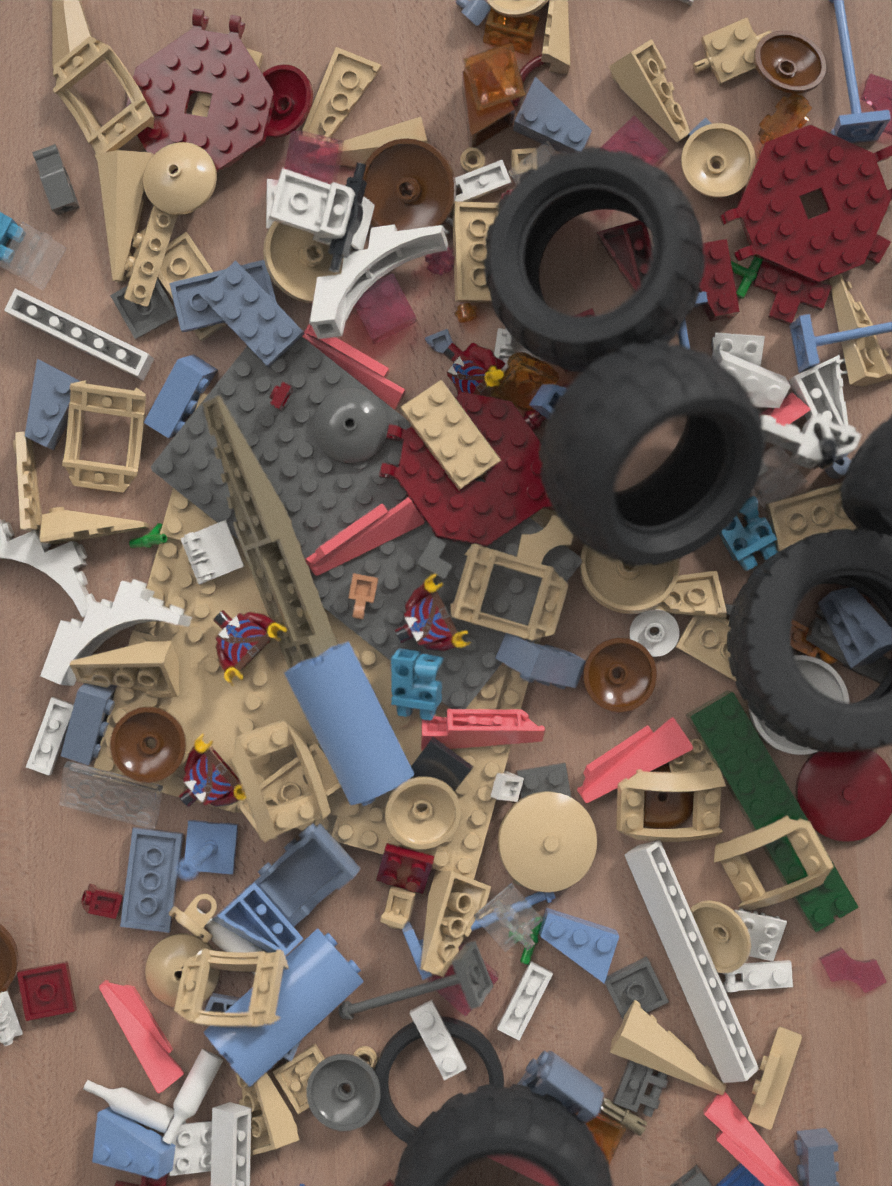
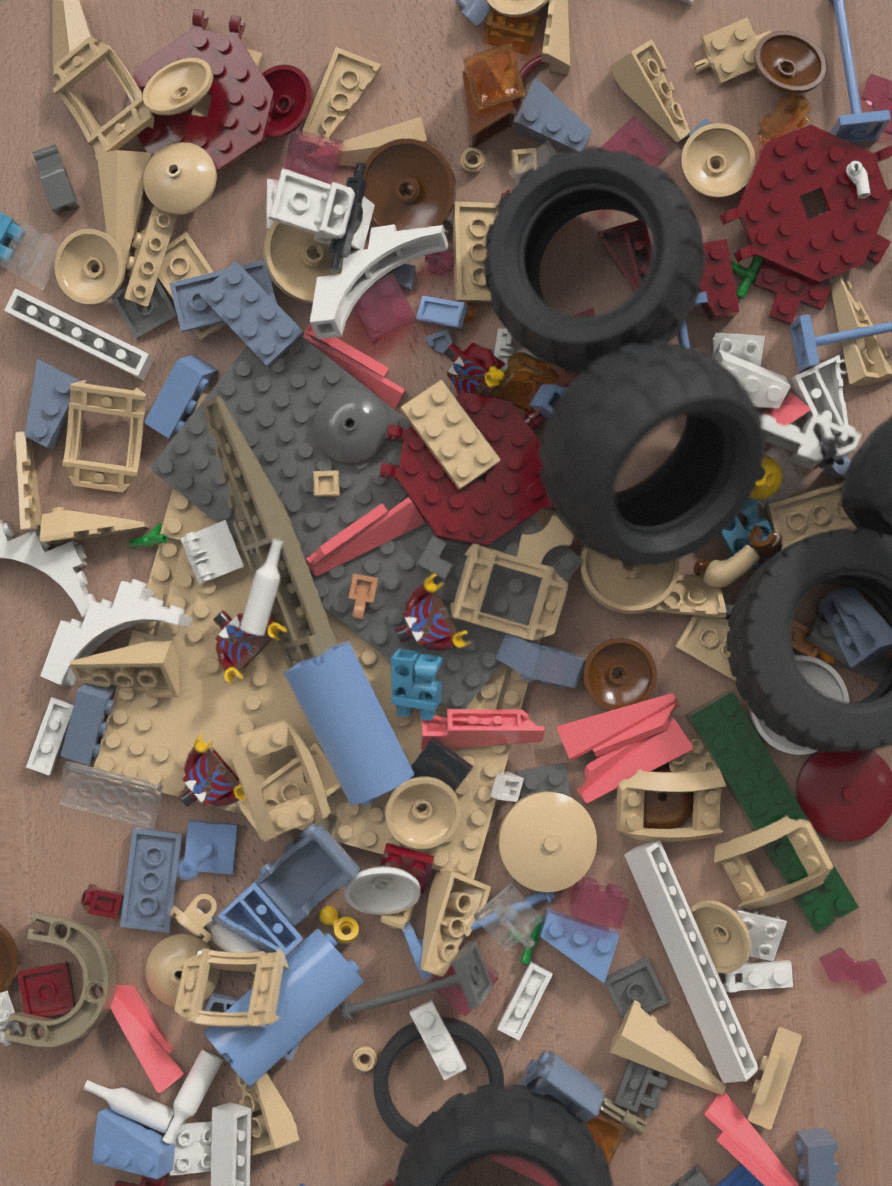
(77, 262): none -> tan dish
(97, 968): none -> dark tan piece
(131, 749): reddish brown dish -> none
(178, 86): none -> tan dish
(262, 593): none -> white piece
(280, 396): dark red plate -> none
(295, 1074): tan plate -> none
(326, 483): none -> tan tile
(329, 916): none -> yellow plate
(333, 1104): dark grey dish -> none
(382, 891): none -> white dish
(405, 275): none -> sand blue tile
(441, 312): none -> light blue tile
(482, 181): white plate -> none
(599, 902): none -> clear pink brick
(617, 727): none -> coral wedge
(656, 643): white dish -> none
(728, 571): none -> piece
(771, 482): none -> yellow piece
(859, 177): none -> white arm

